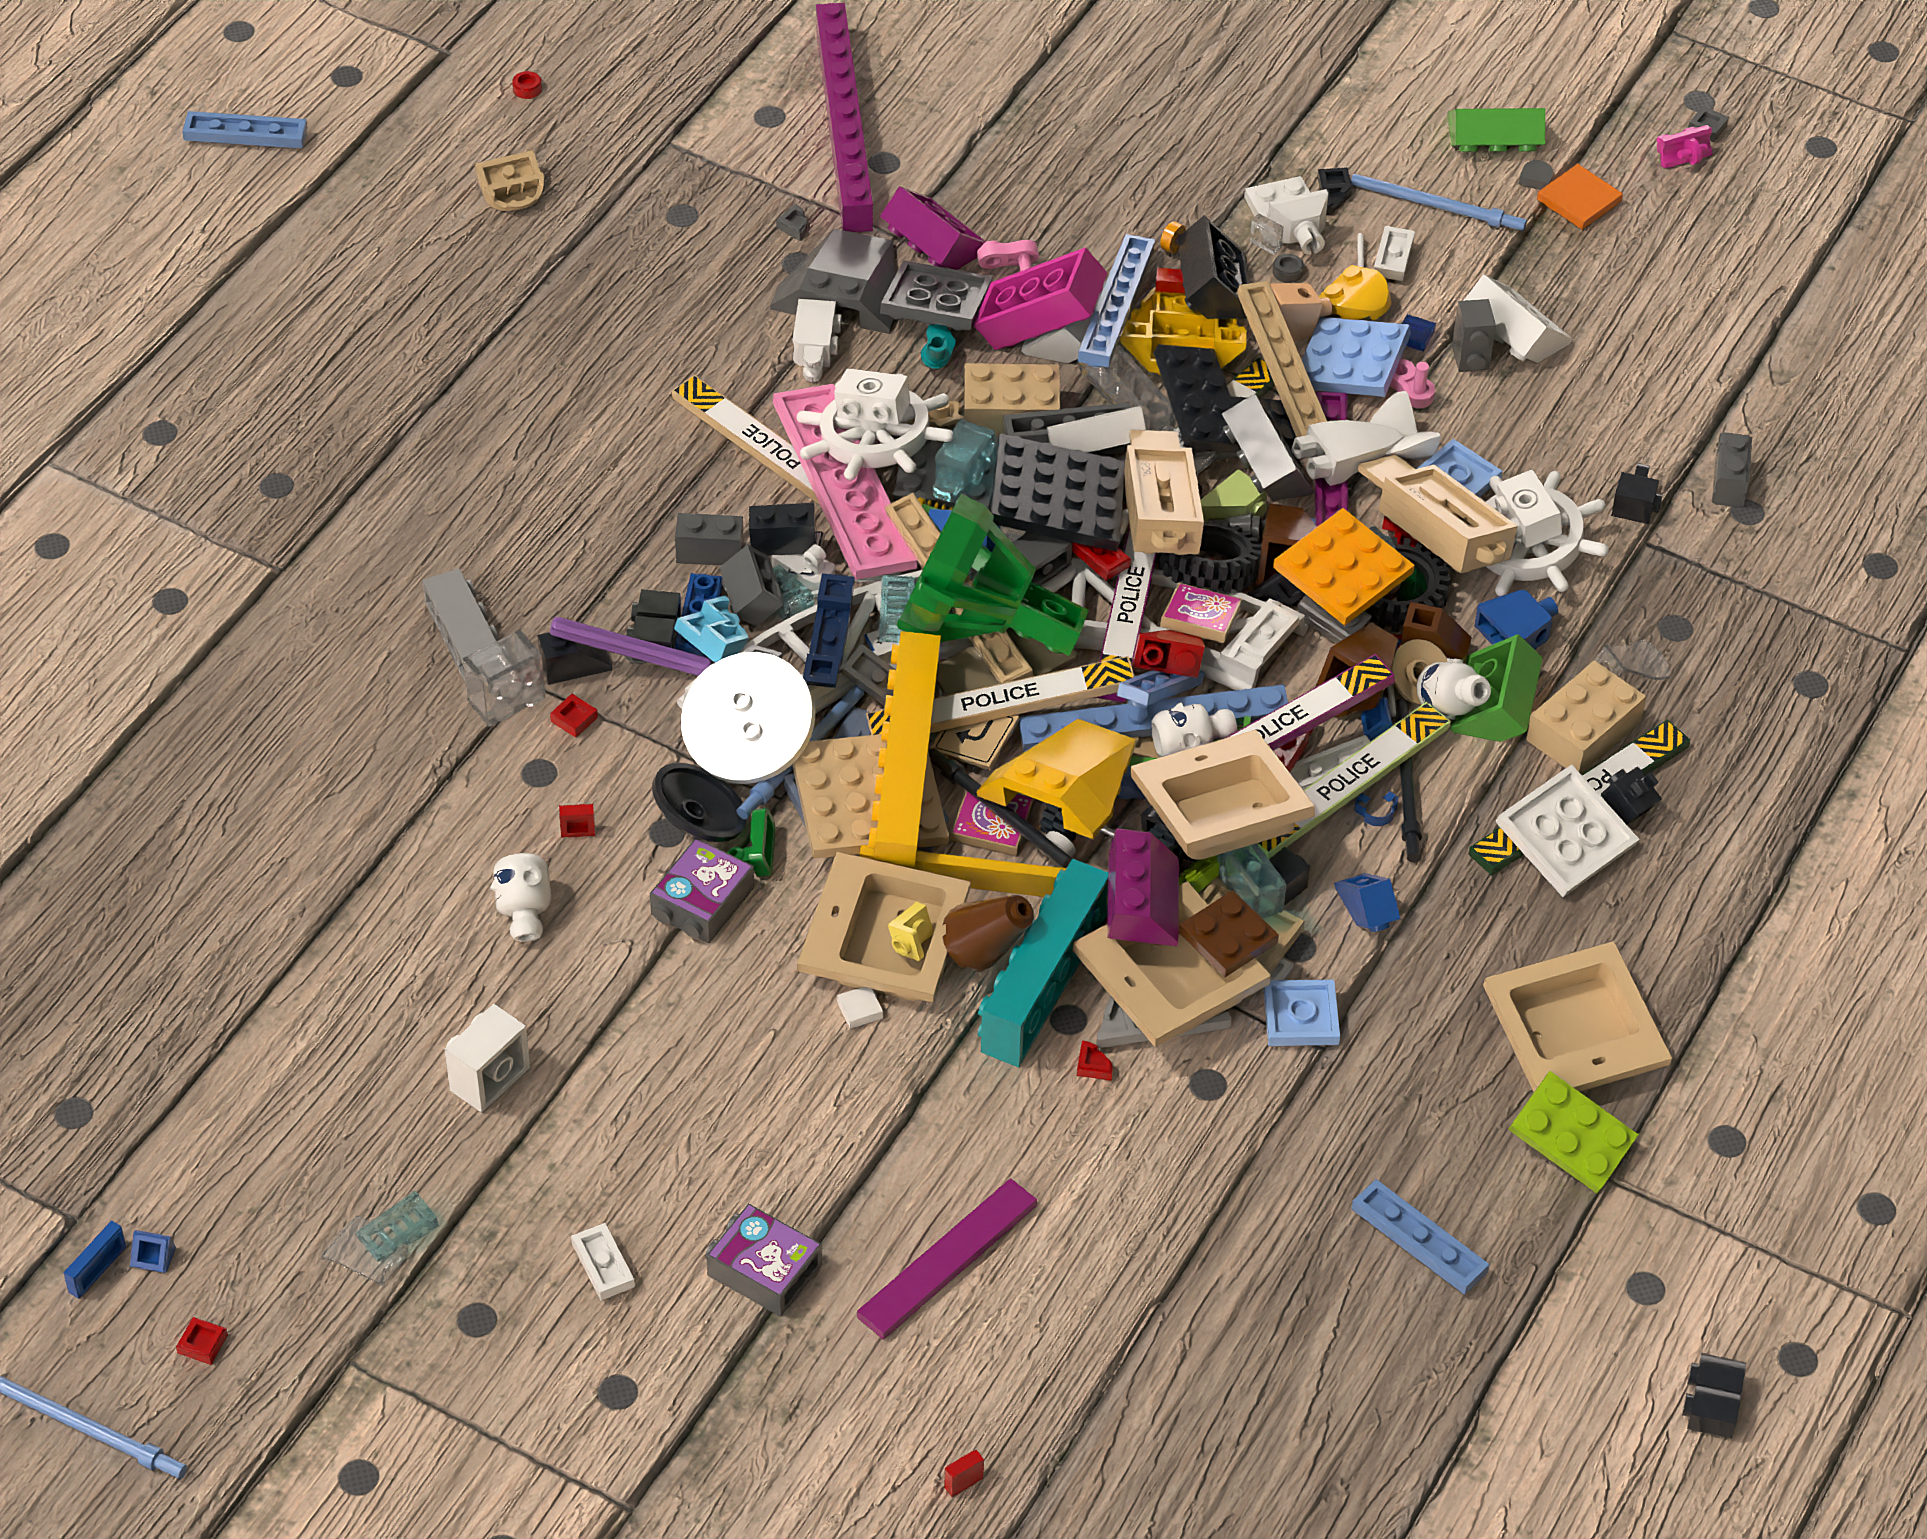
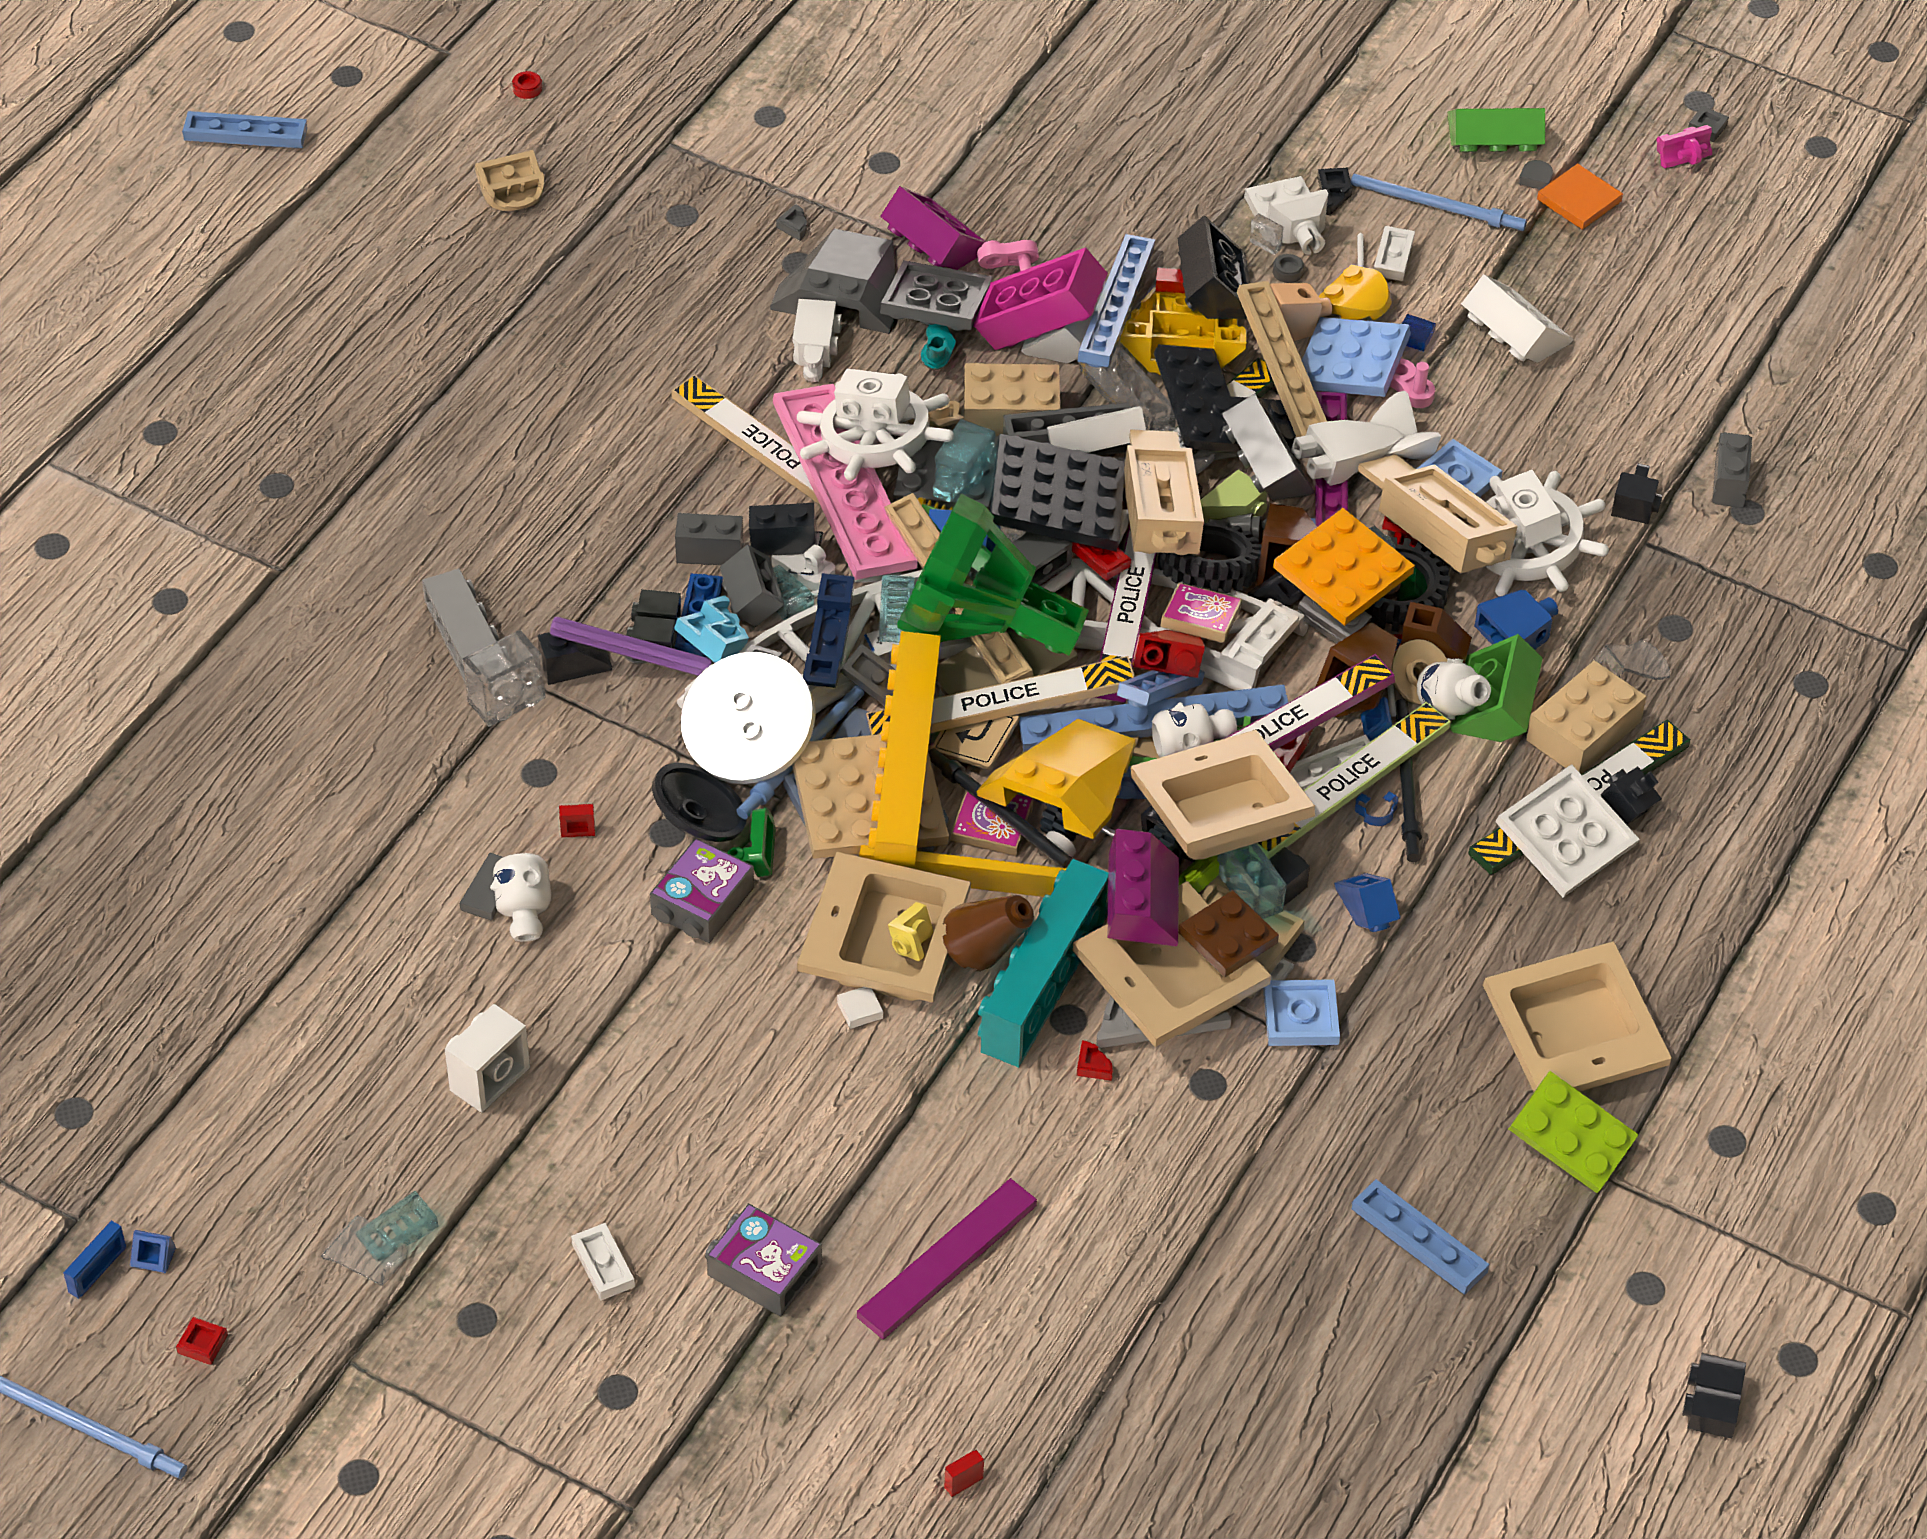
(479, 897): none -> dark grey tile
(573, 715): red tile -> none
(844, 118): magenta brick -> none
(1169, 237): light orange tile -> none
(1473, 335): dark grey brick -> none

